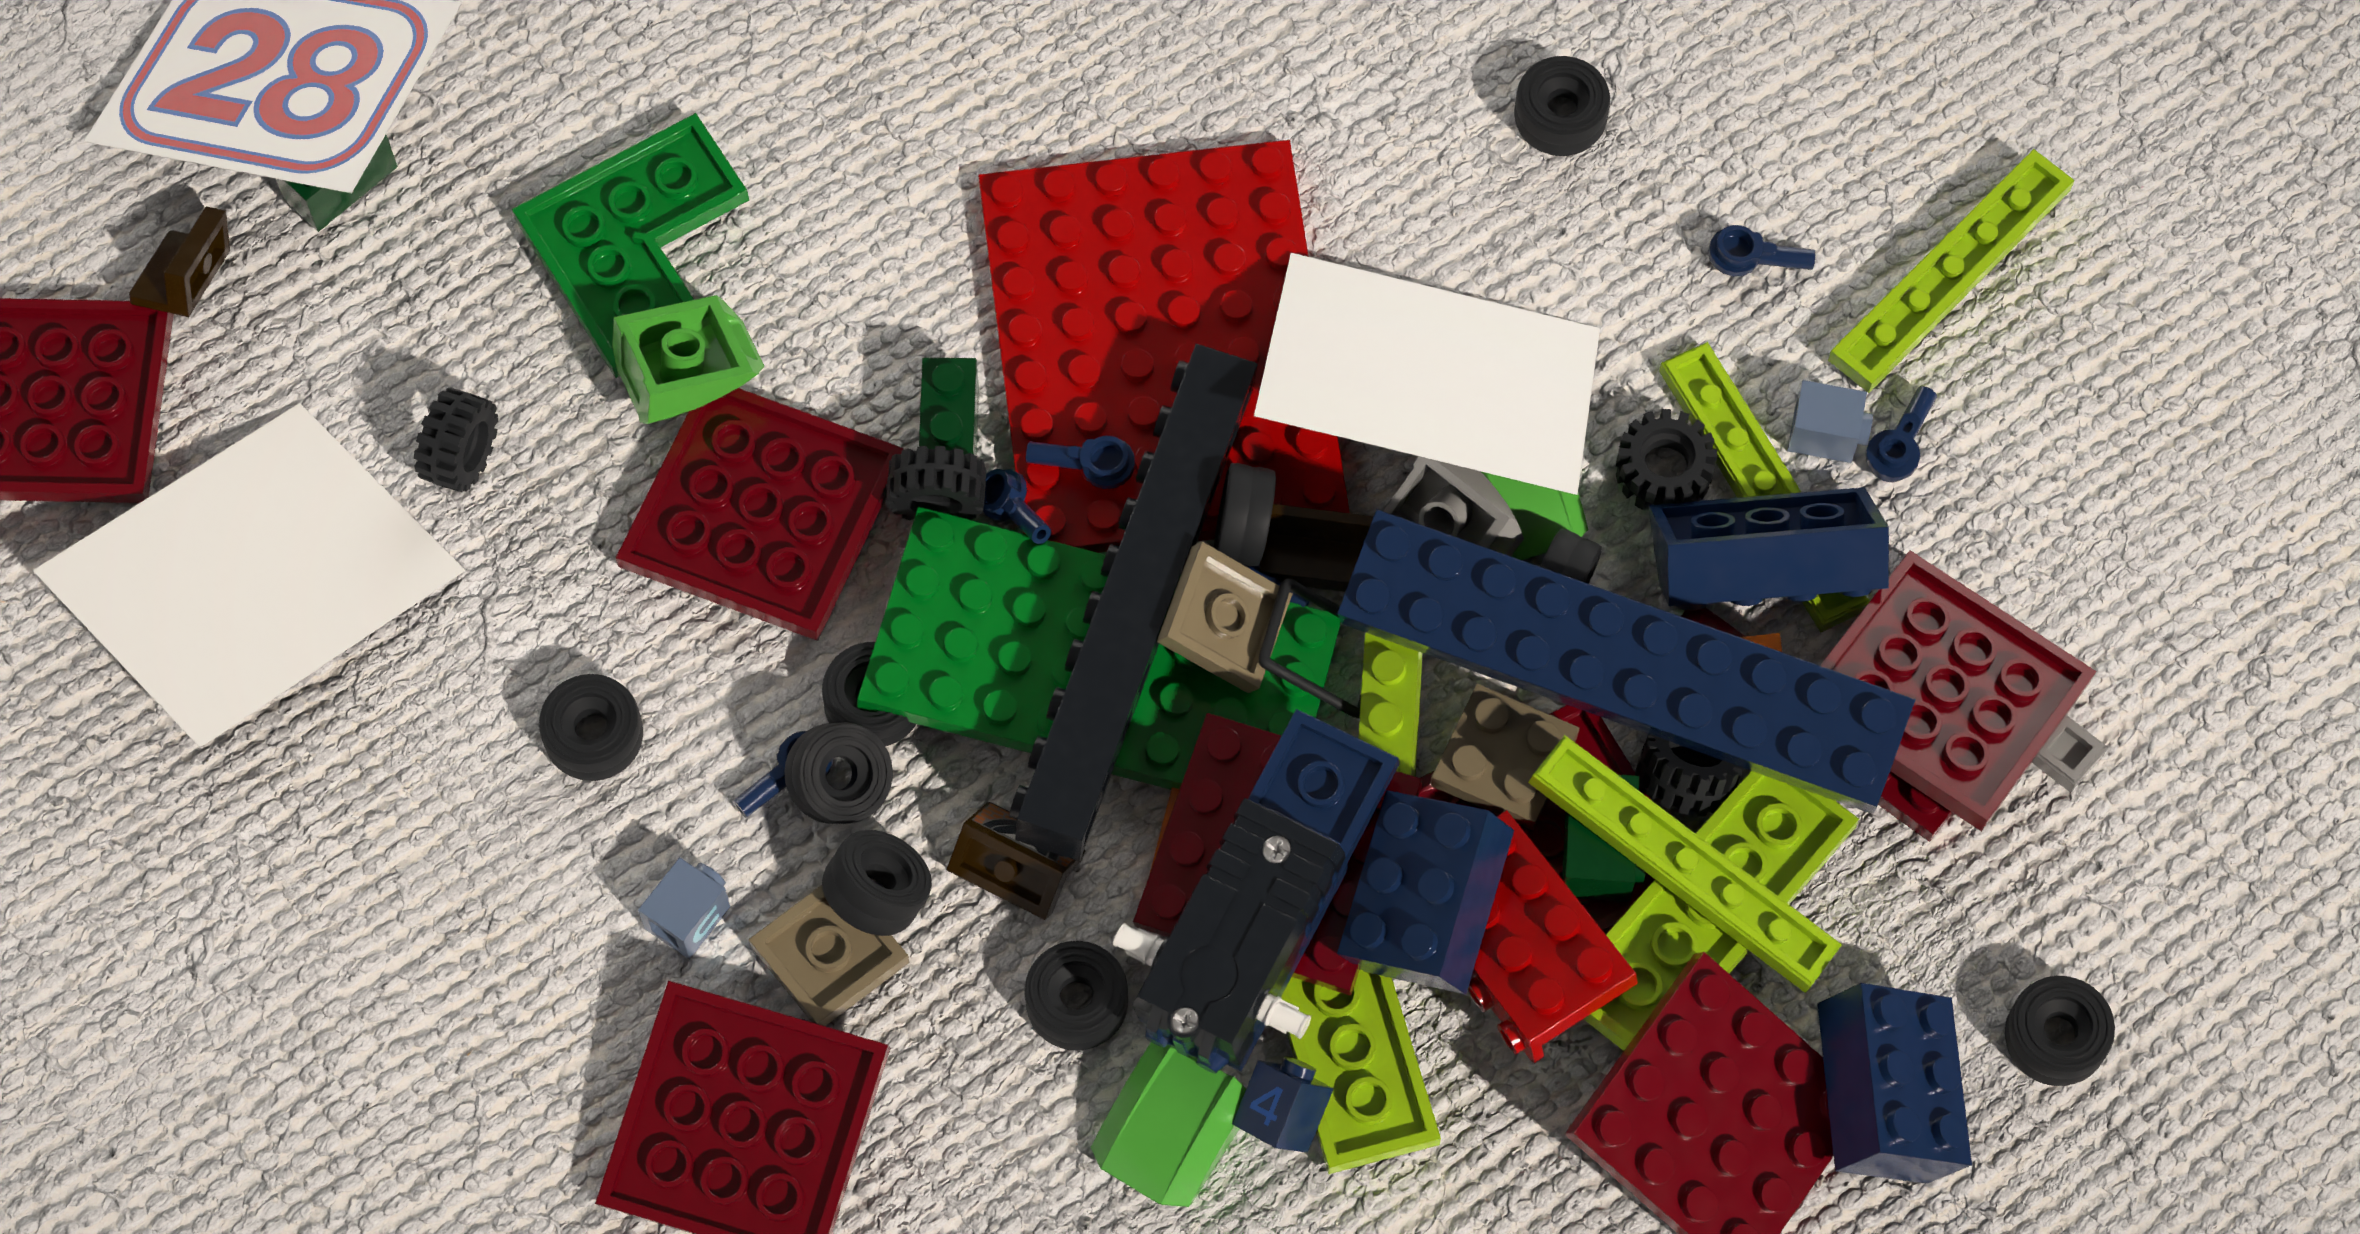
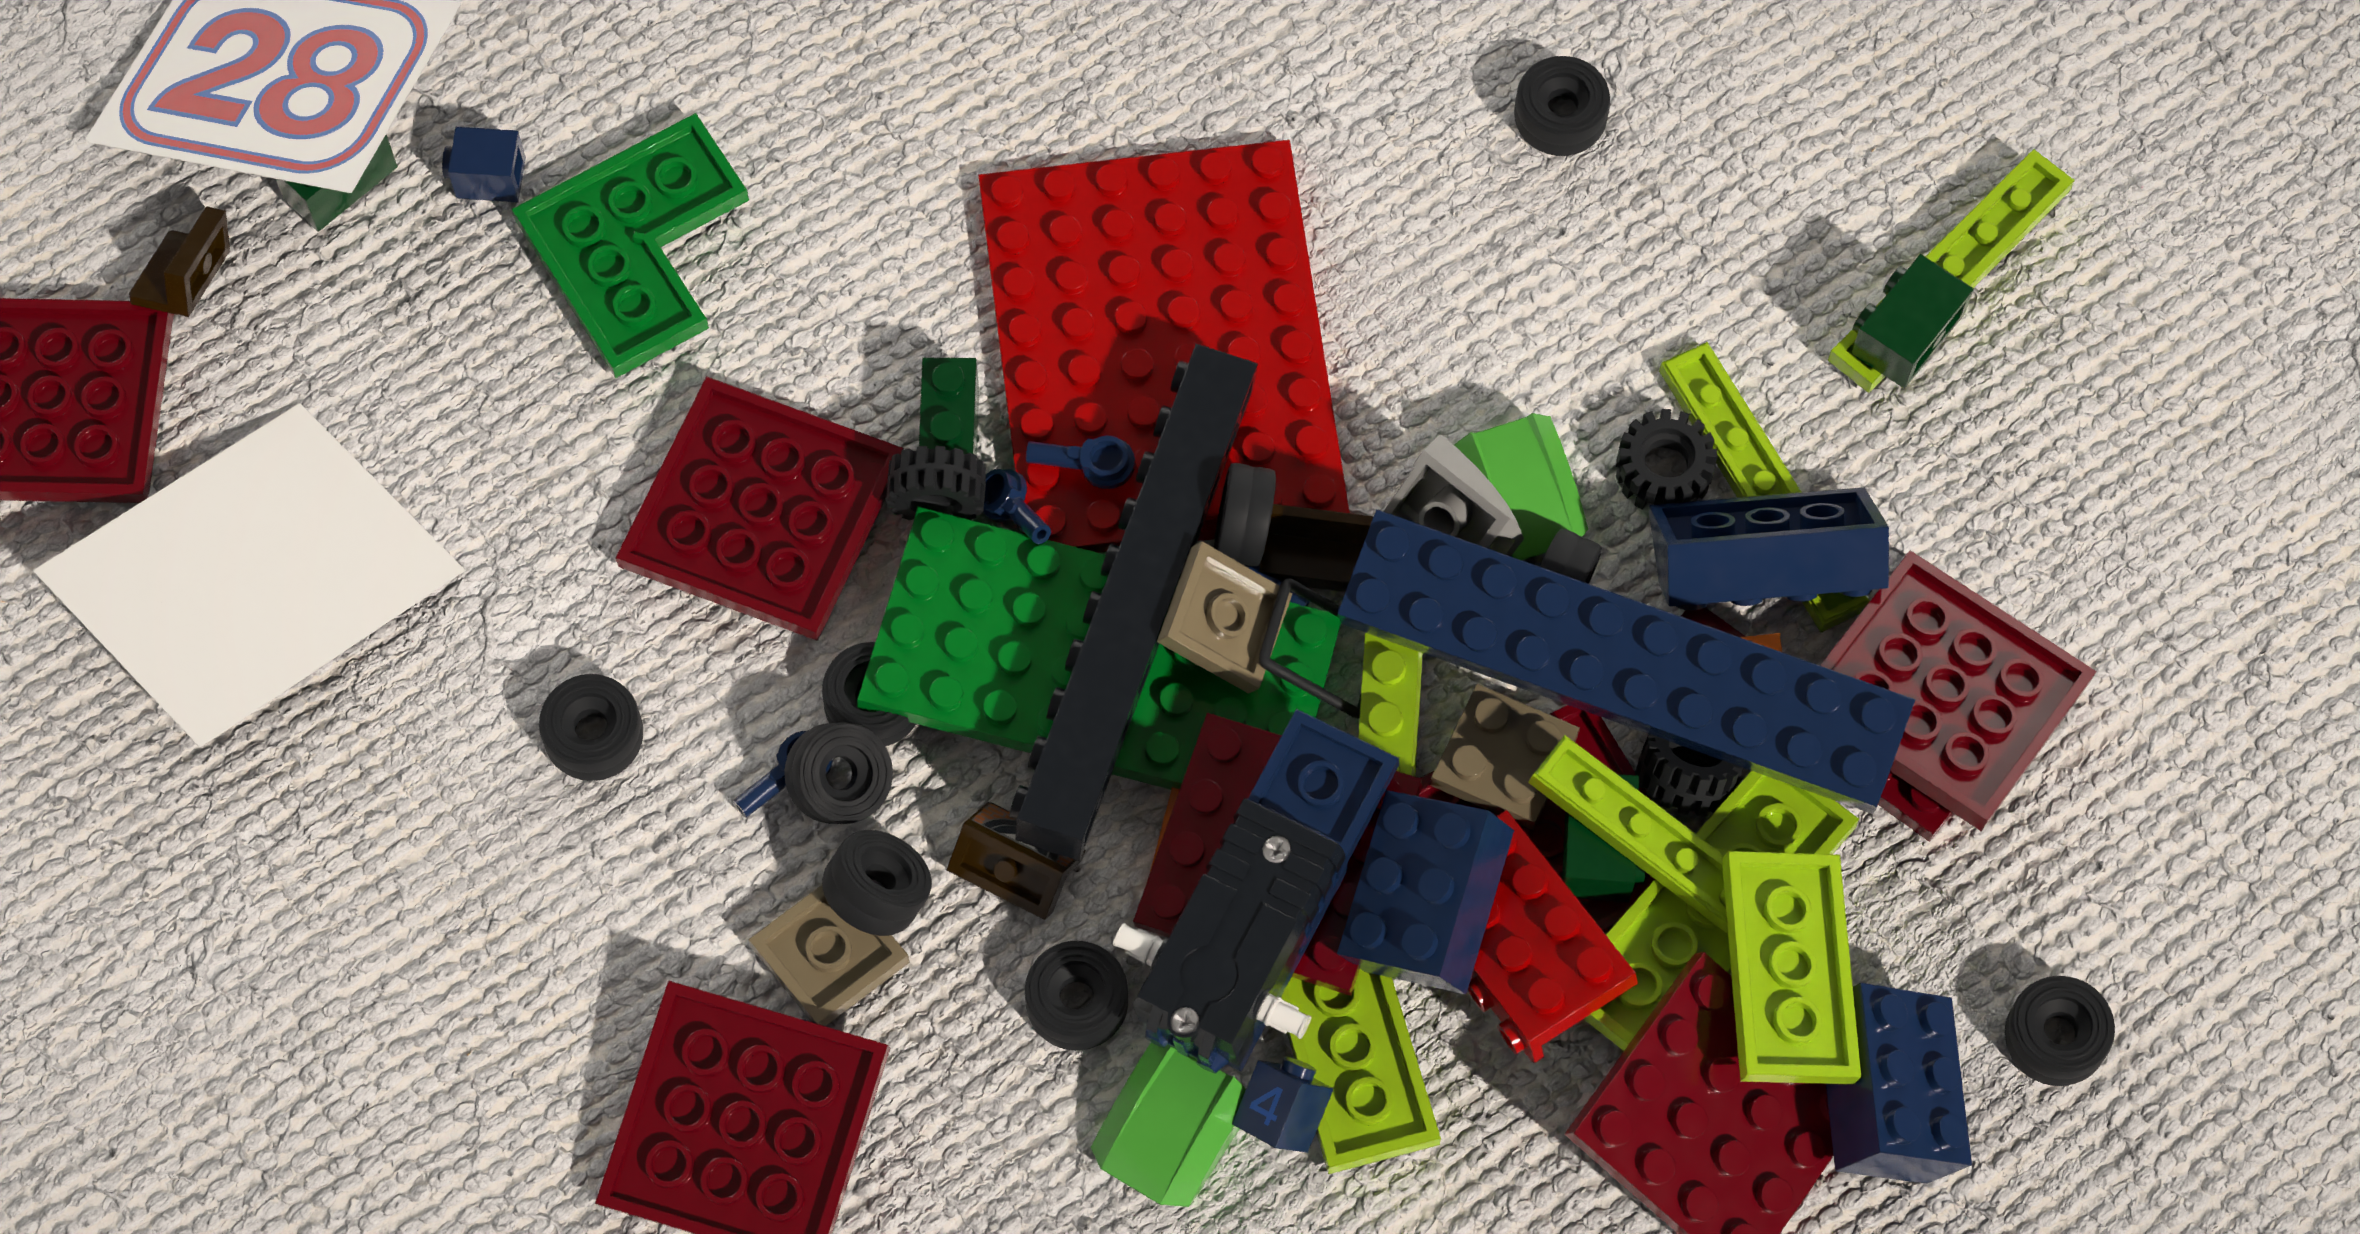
(456, 439): black tyre -> none
(485, 164): none -> dark blue brick
(682, 356): bright green slope -> none
(685, 906): sand blue brick -> none
(1430, 373): white sticker -> none
(1739, 251): dark blue plate -> none
(1790, 968): none -> lime plate
(1829, 422): sand blue brick -> none
(1894, 453): dark blue plate -> none
(1911, 320): none -> dark green brick
(2070, 754): light grey tile -> none

